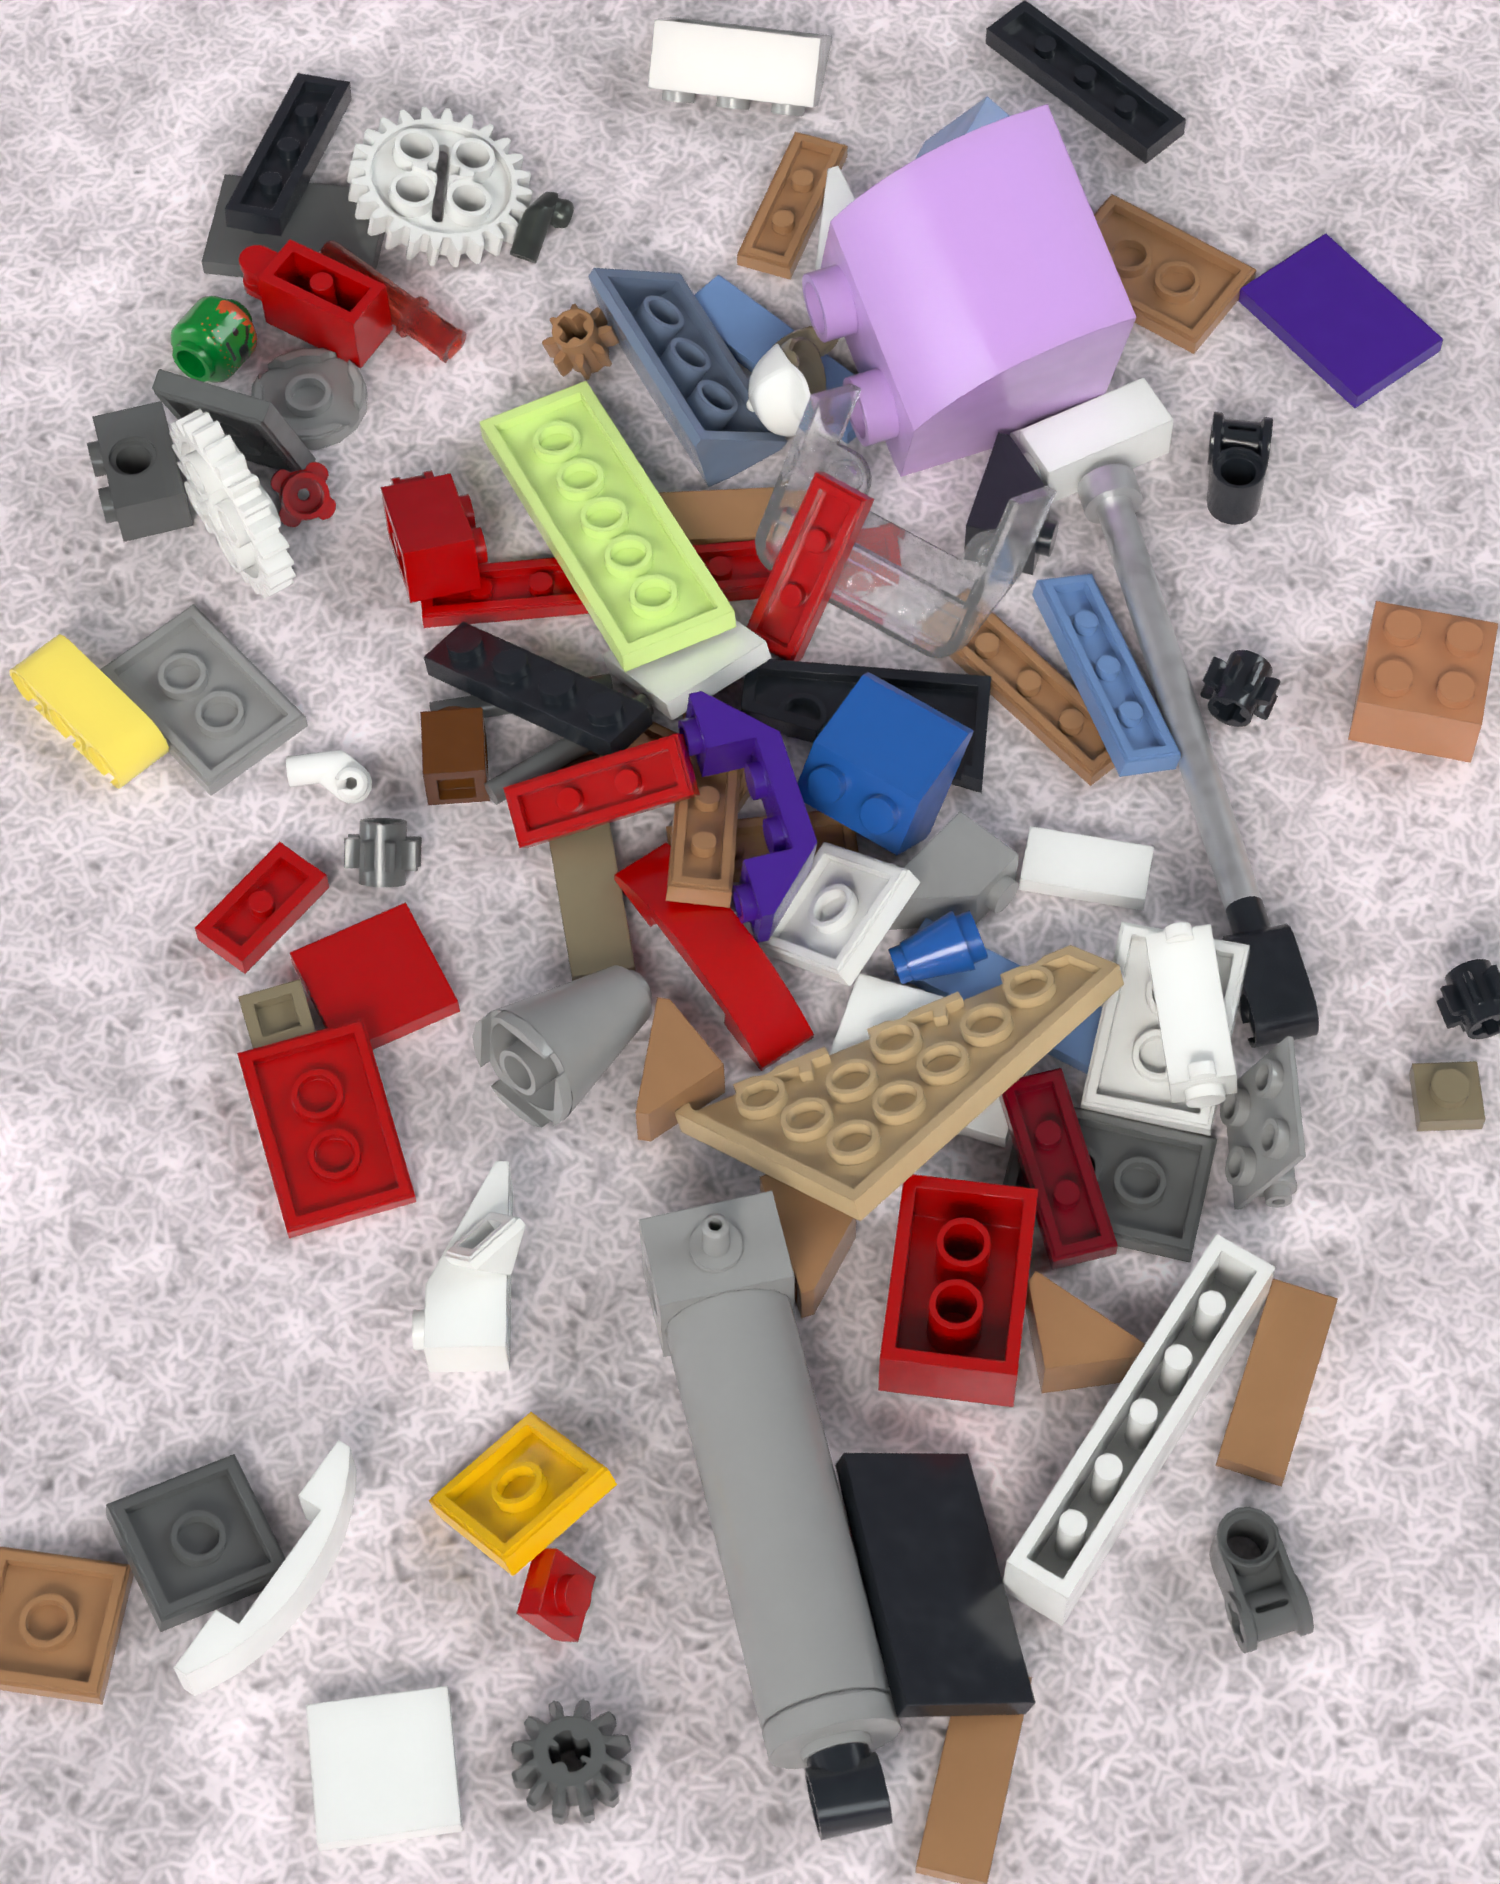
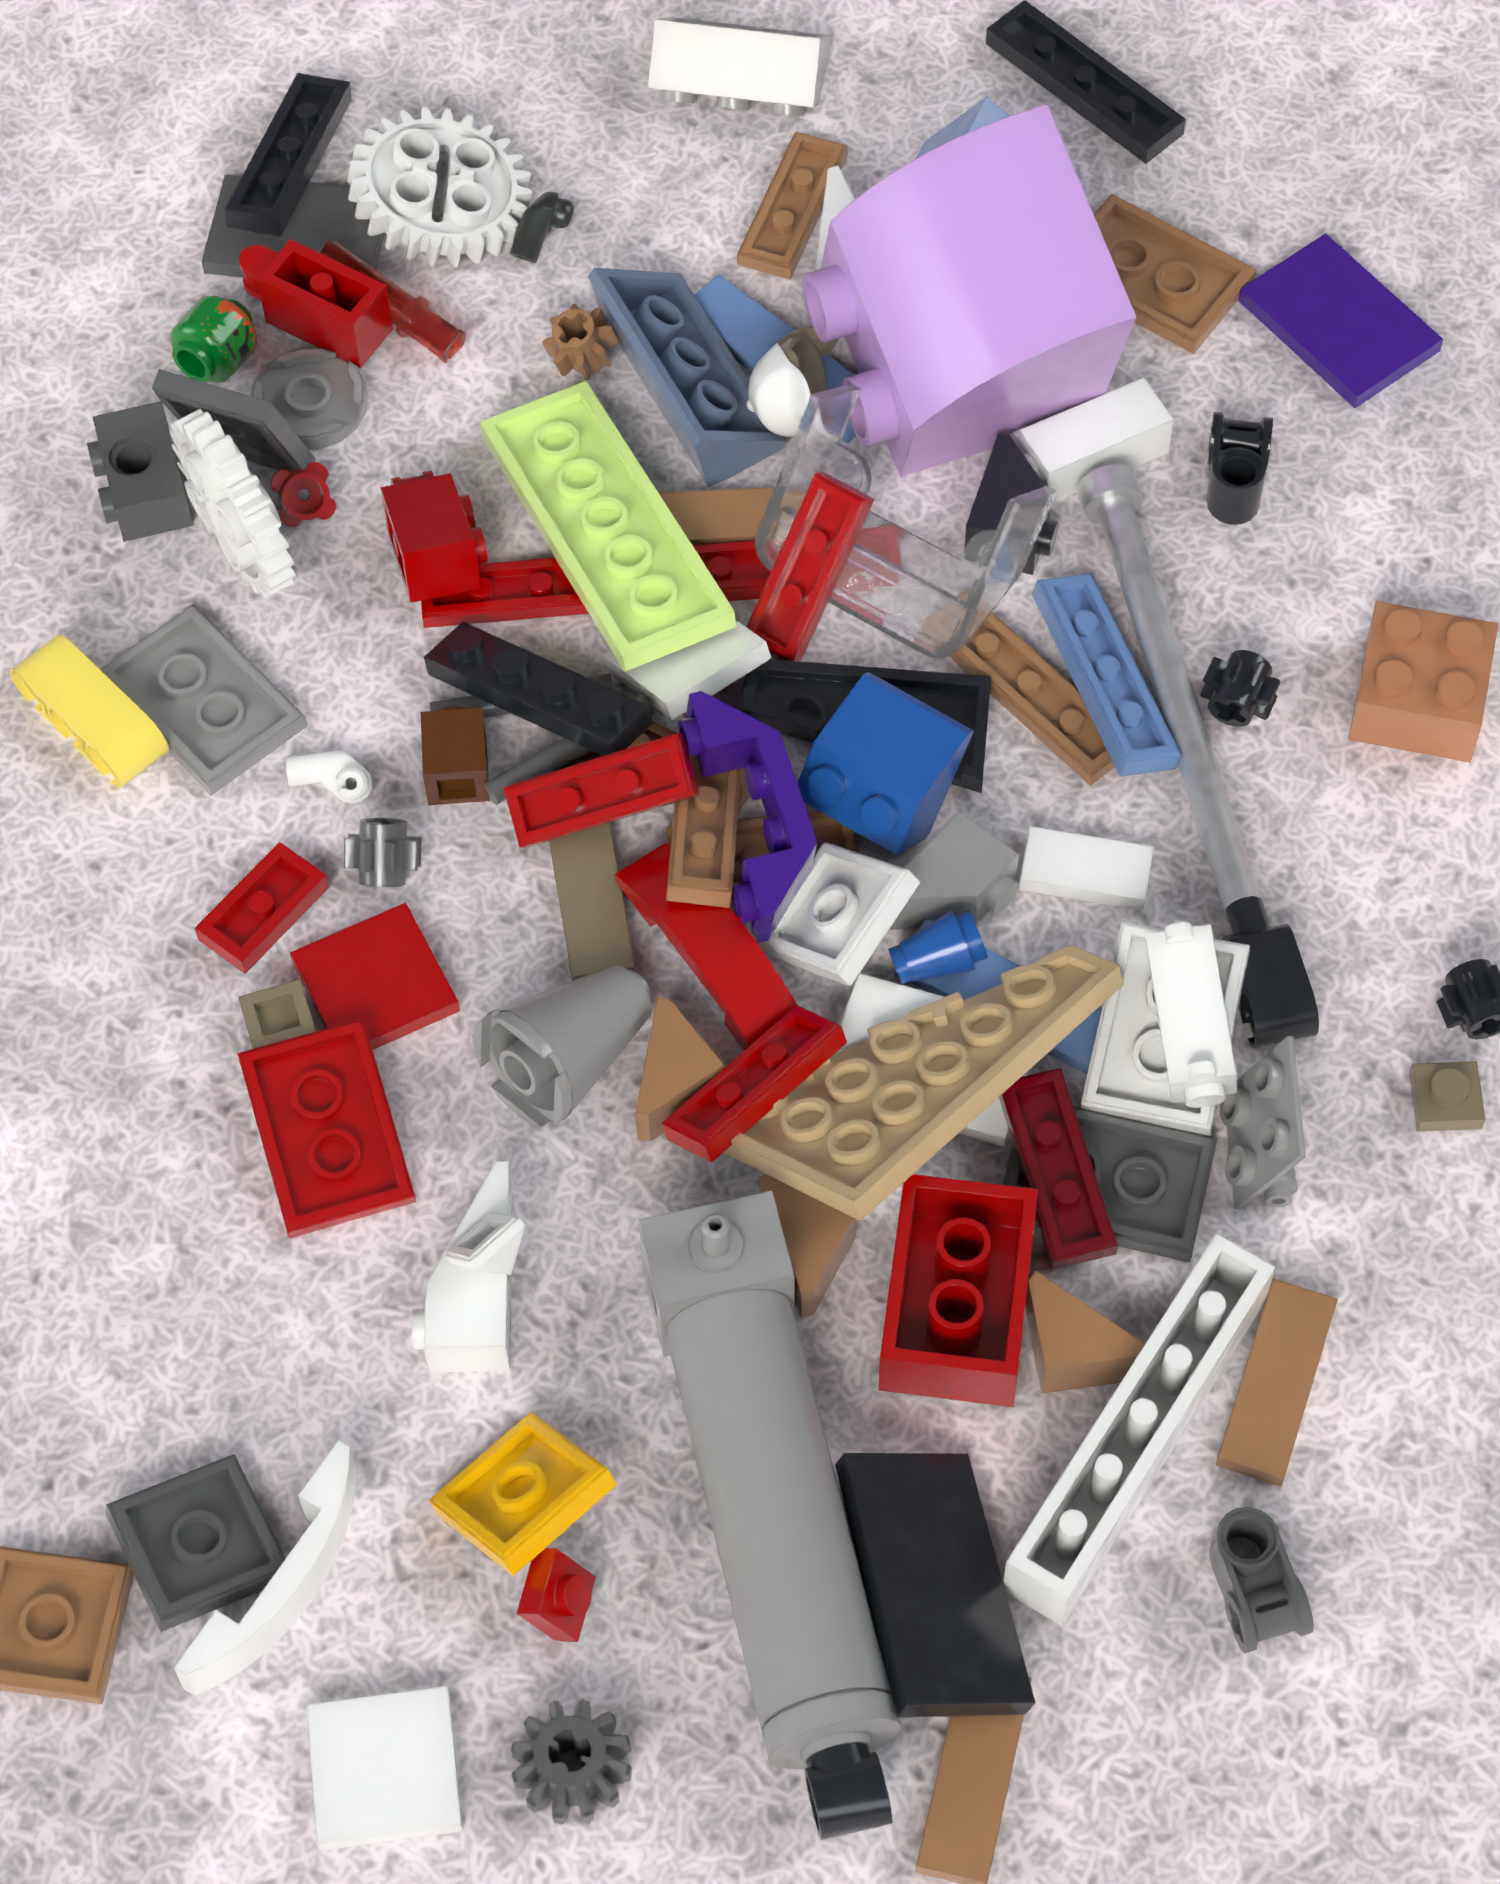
(754, 1083): none -> red tile

